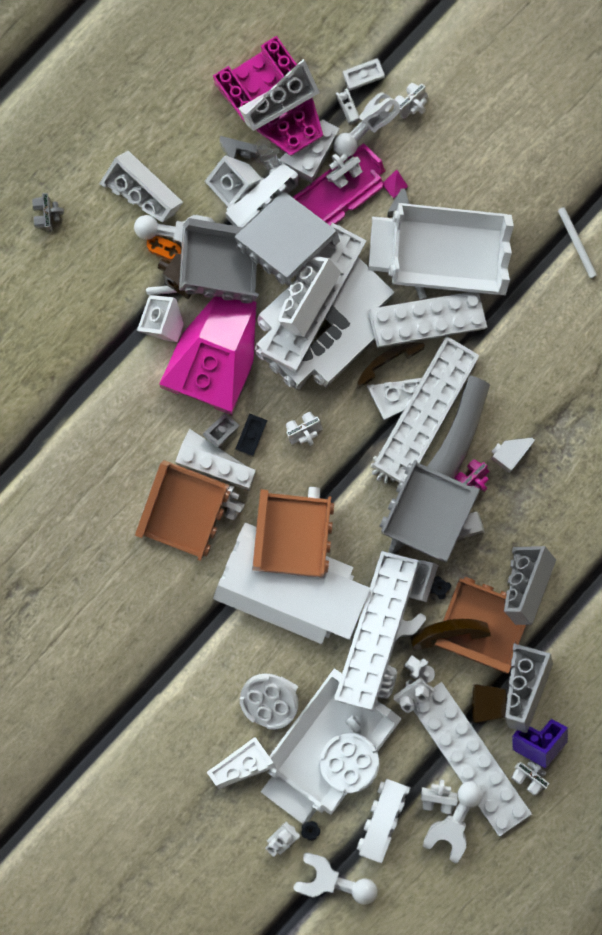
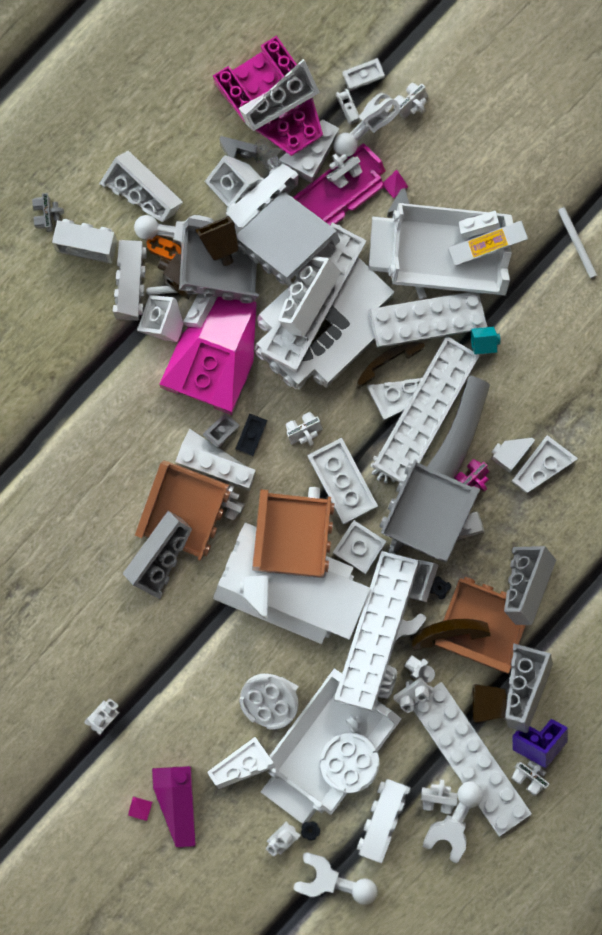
(84, 241): none -> white brick
(102, 716): none -> white hips
(129, 280): none -> white wedge
(140, 808): none -> dark pink slope
(158, 555): none -> light grey wedge
(175, 796): none -> magenta wedge
(199, 311): none -> white plate
(220, 239): none -> dark brown torso
(256, 593): none -> white slope
(342, 481): none -> white plate
(359, 547): none -> white plate
(479, 224): none -> white plate
(484, 340): none -> teal brick
(488, 243): none -> tile
(544, 463): none -> white wing

